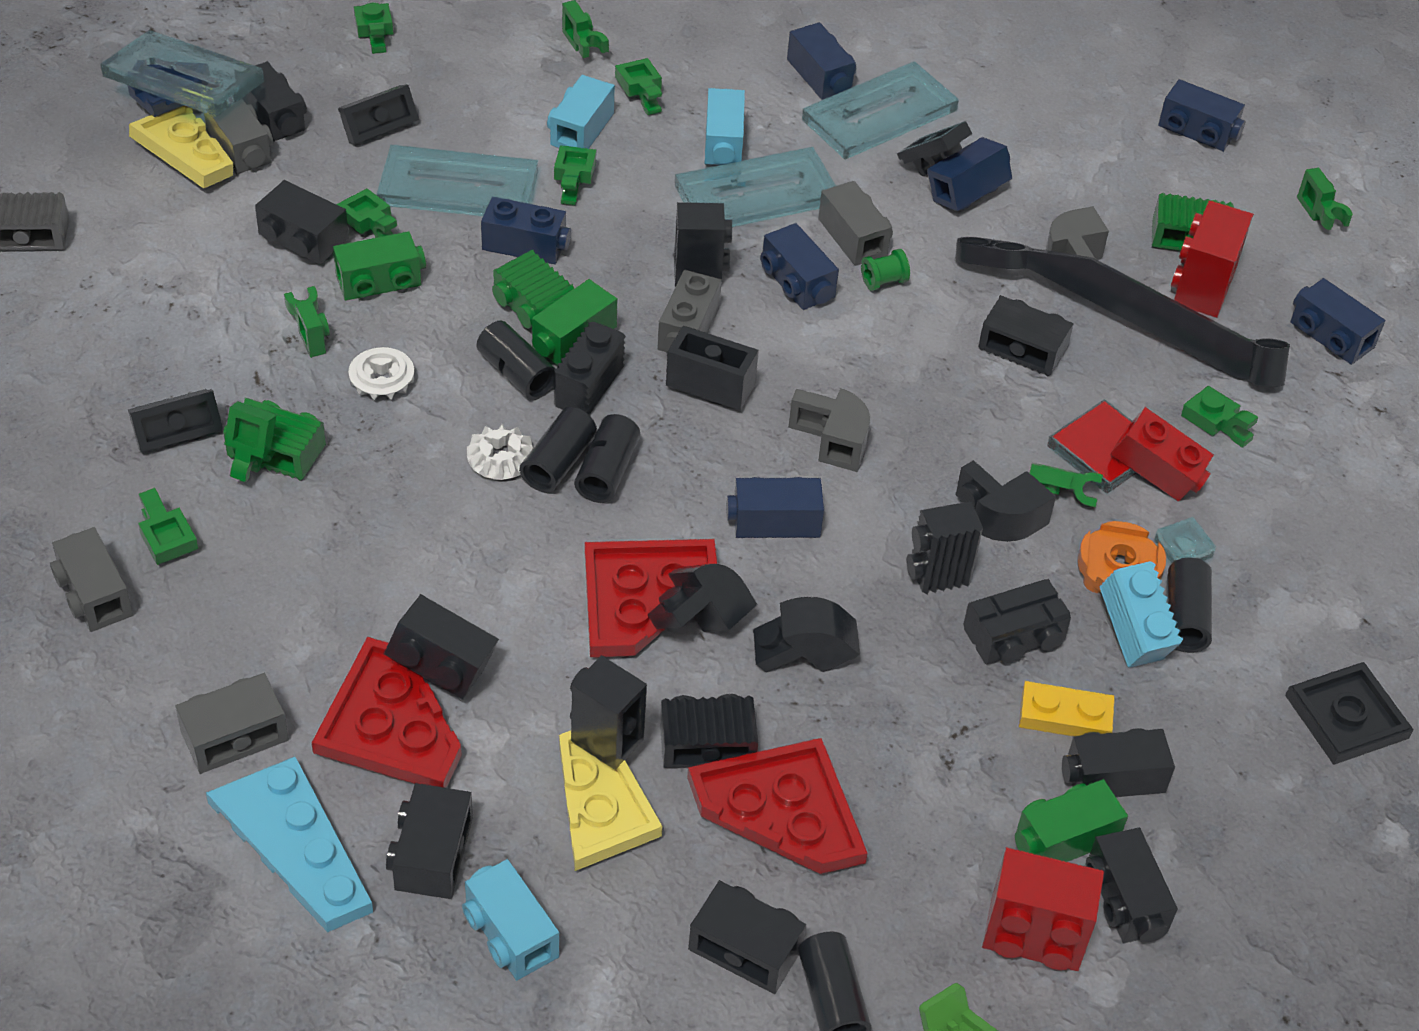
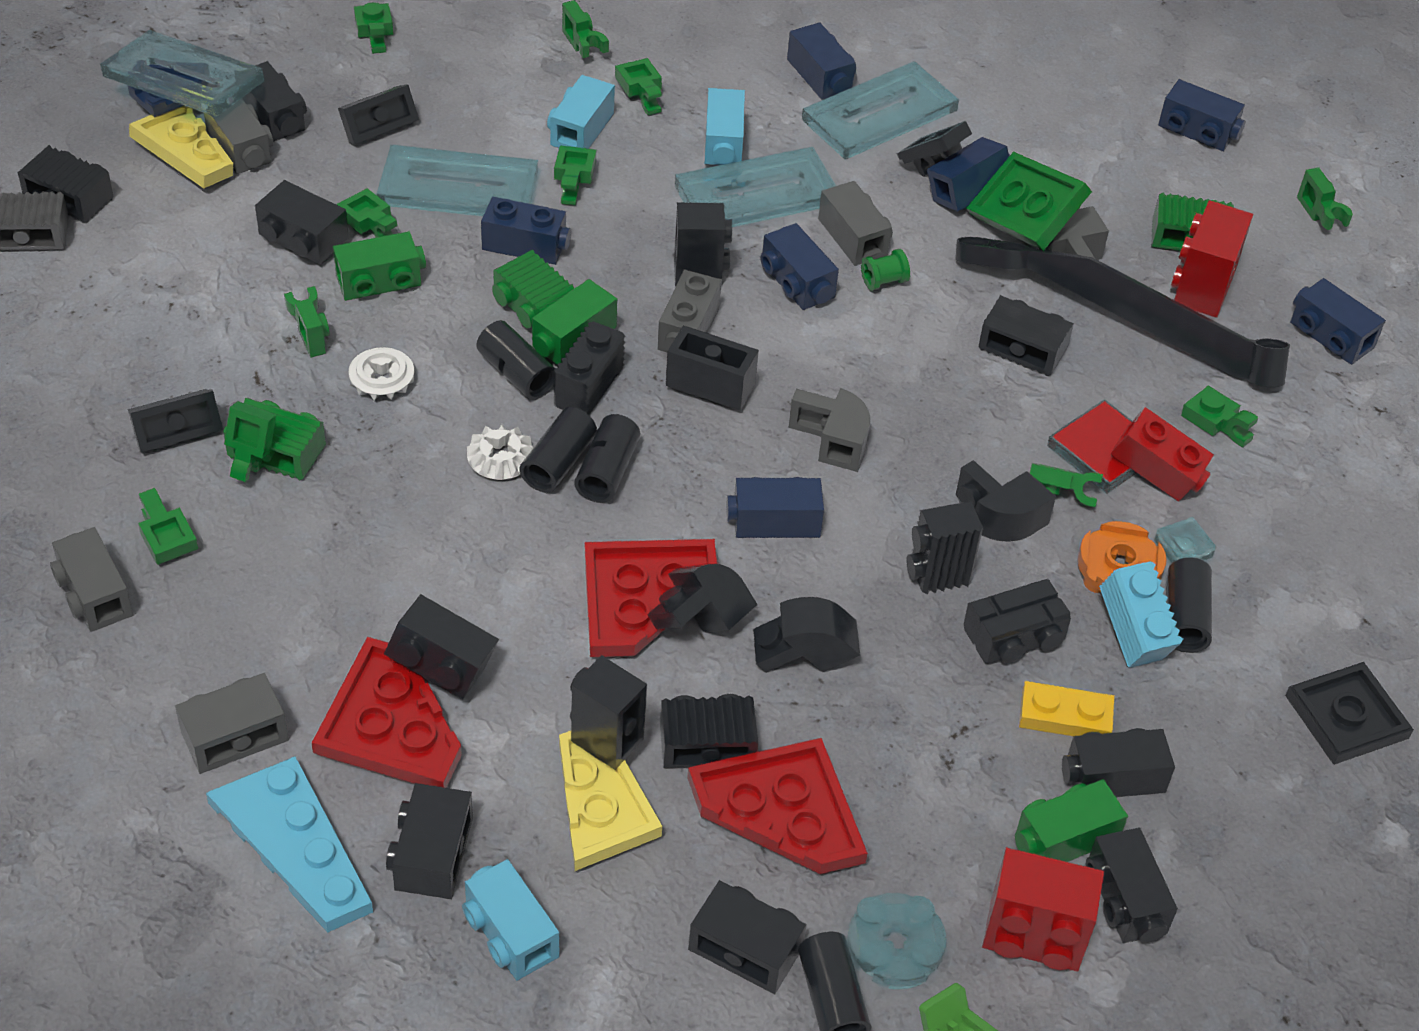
(83, 184): none -> black brick
(899, 914): none -> clear light blue plate
(1029, 200): none -> green plate

